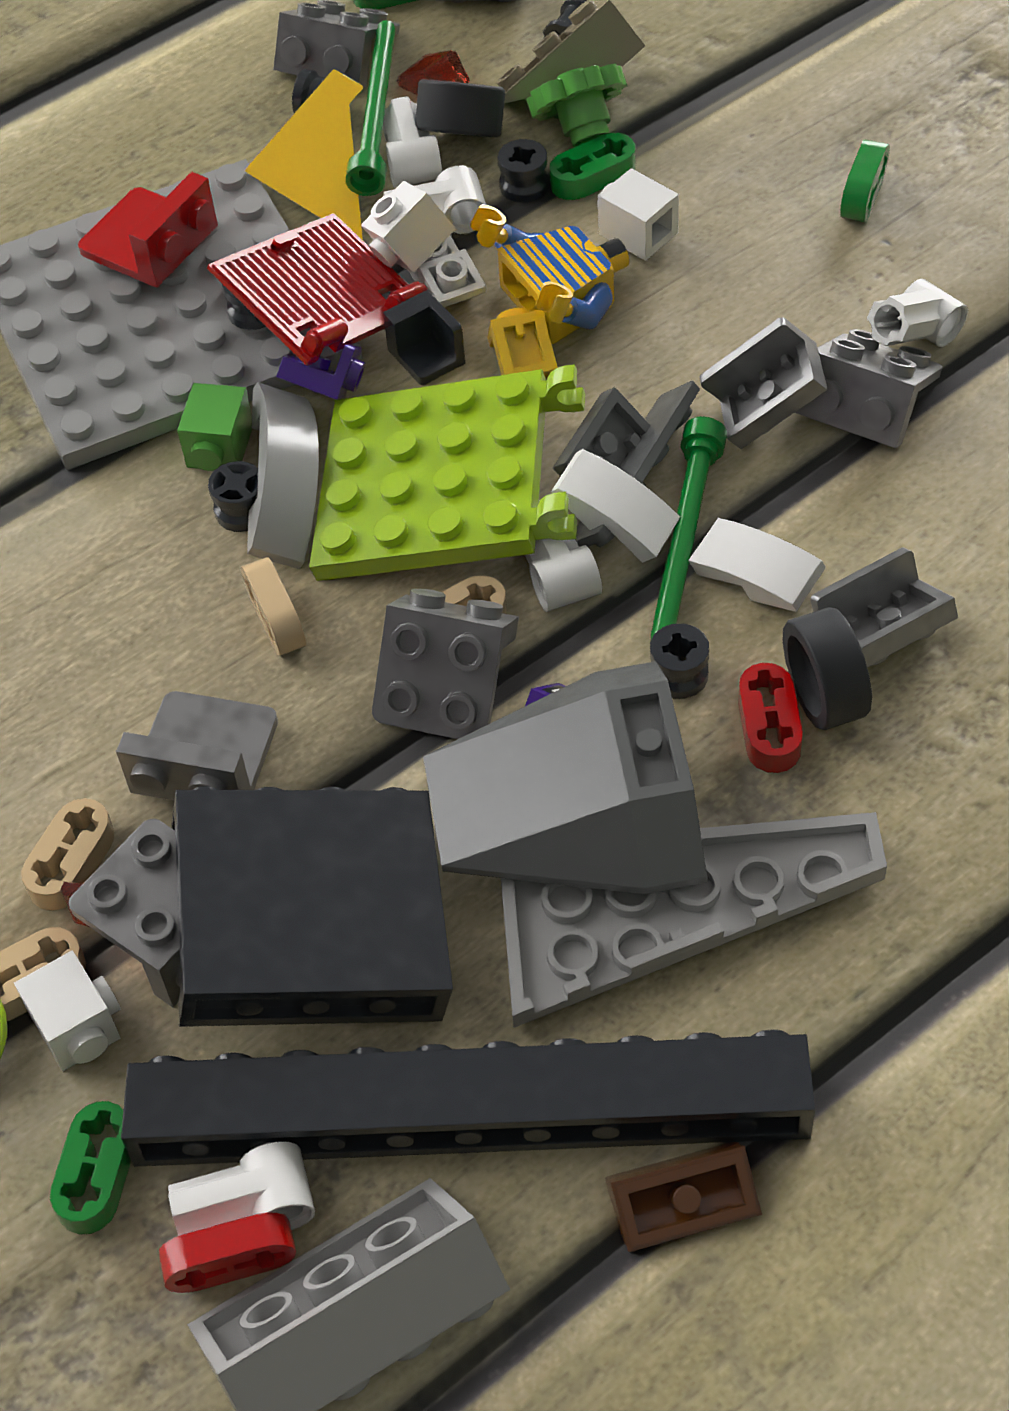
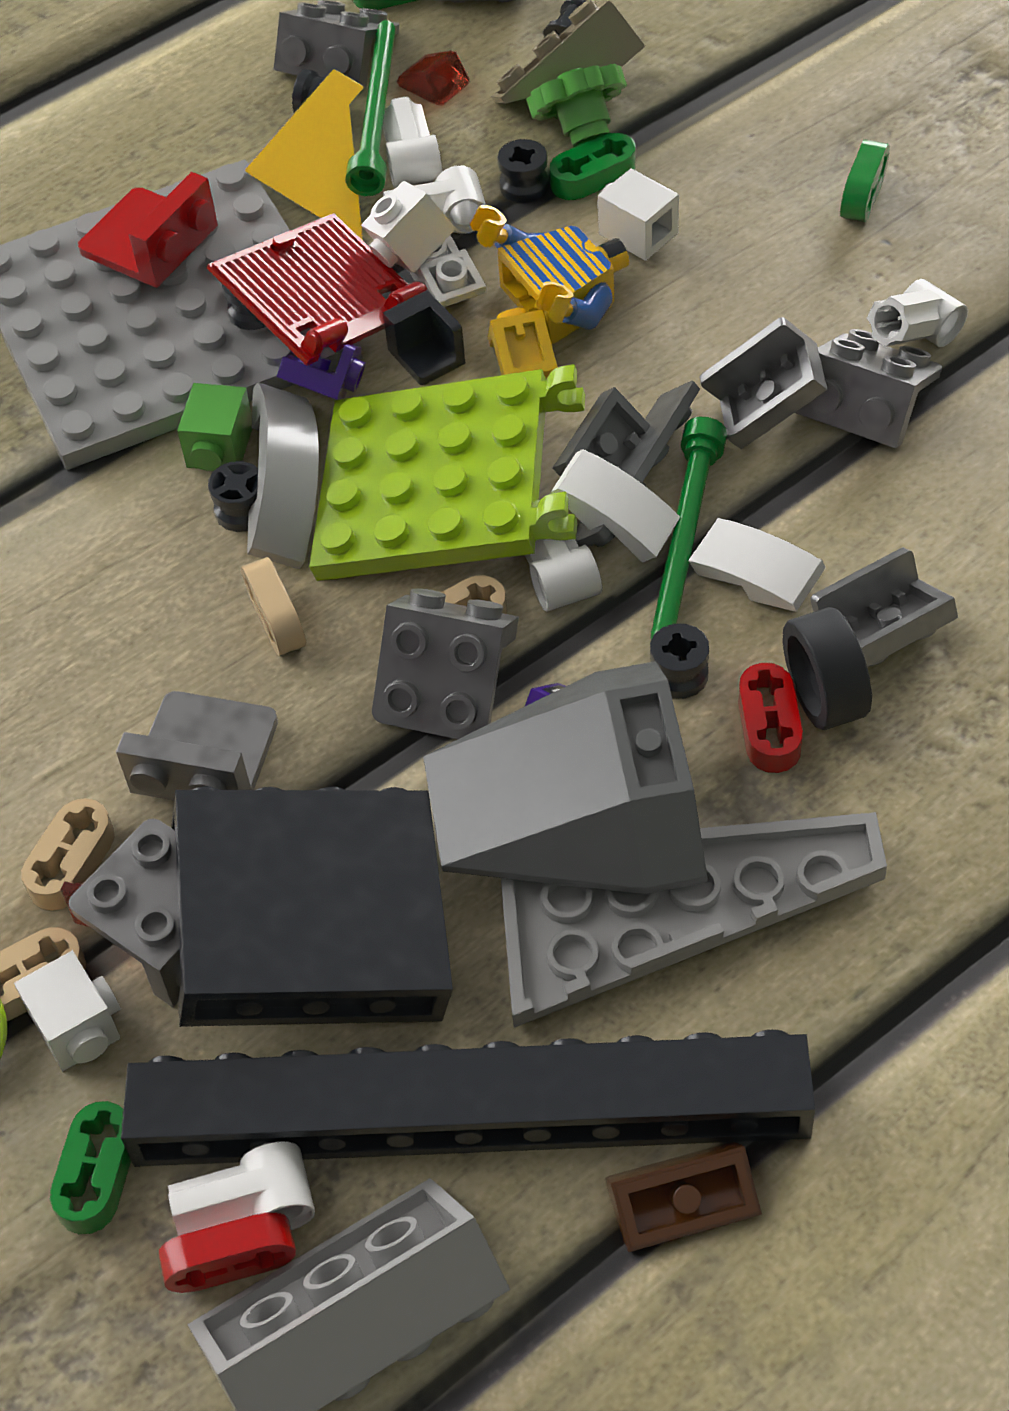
(460, 108): black tyre -> none

